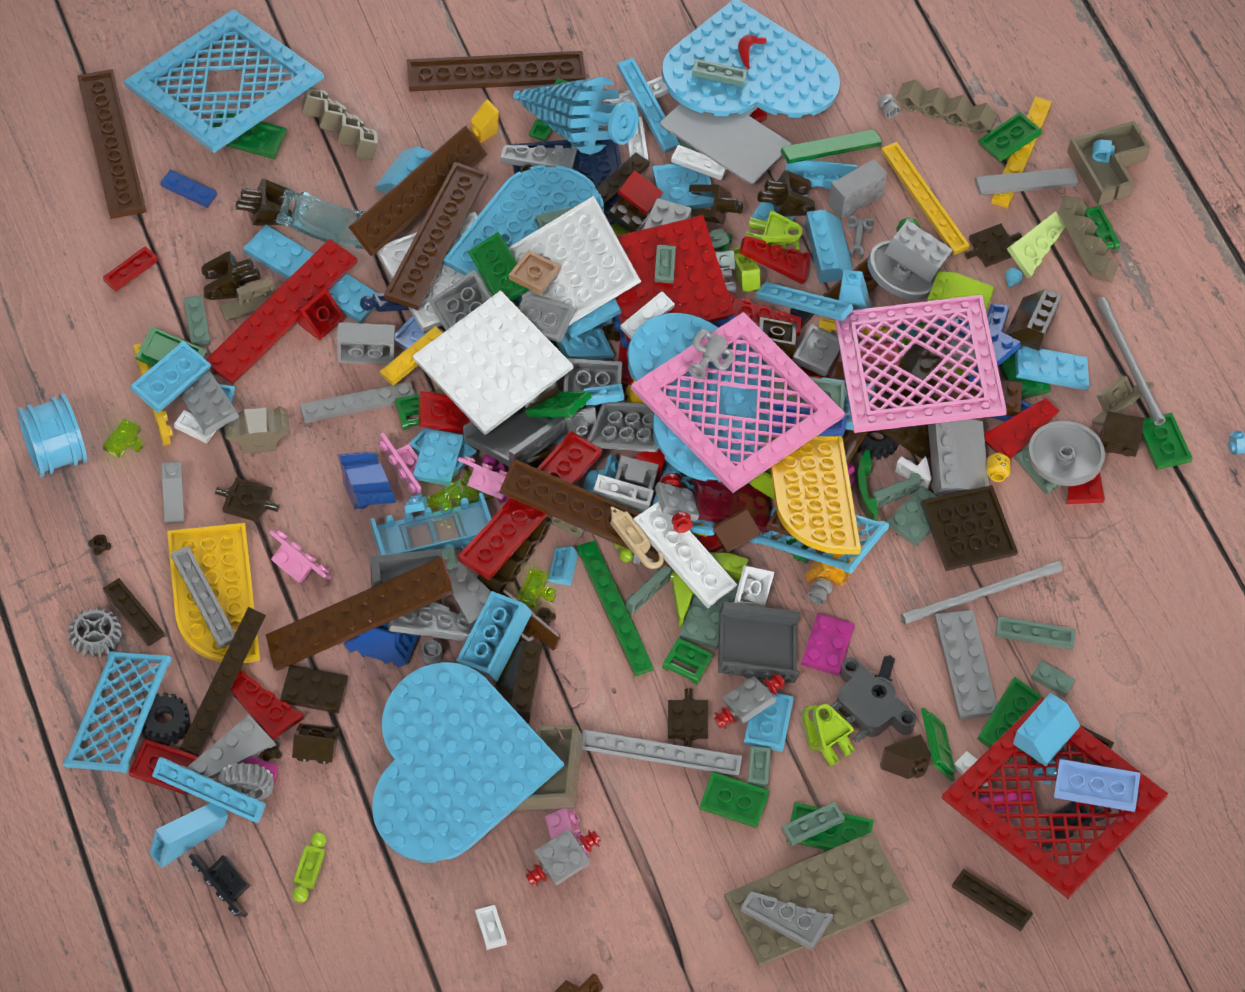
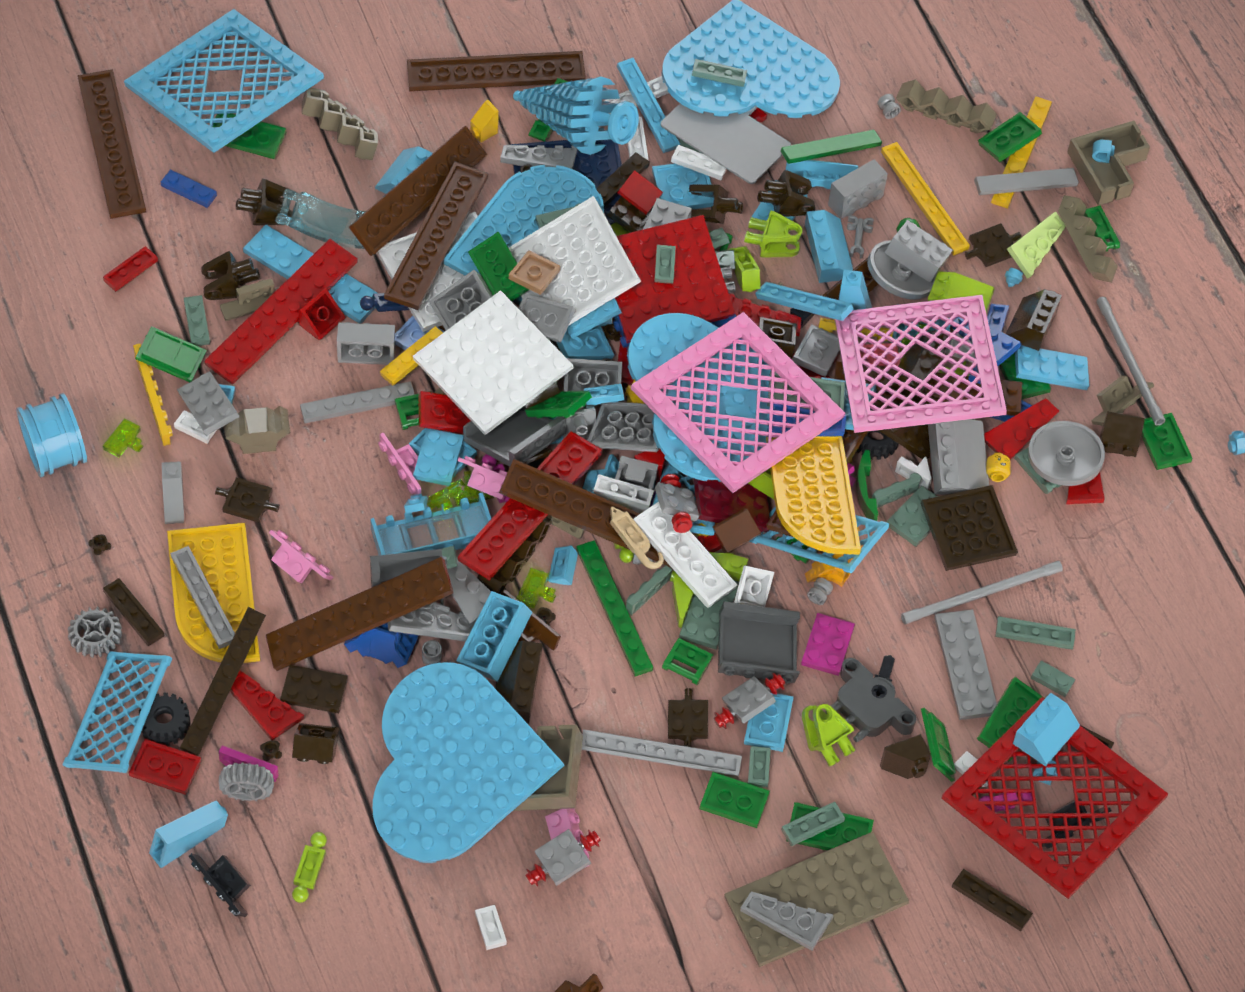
(170, 376): medium azure plate -> none
(209, 790): medium azure plate -> none
(237, 745): light grey wing -> none
(365, 479): blue slope -> none
(657, 306): white plate -> none
(711, 352): light grey piece -> none
(744, 47): red piece -> none
(784, 261): red wing -> none
(1097, 785): light blue plate -> none

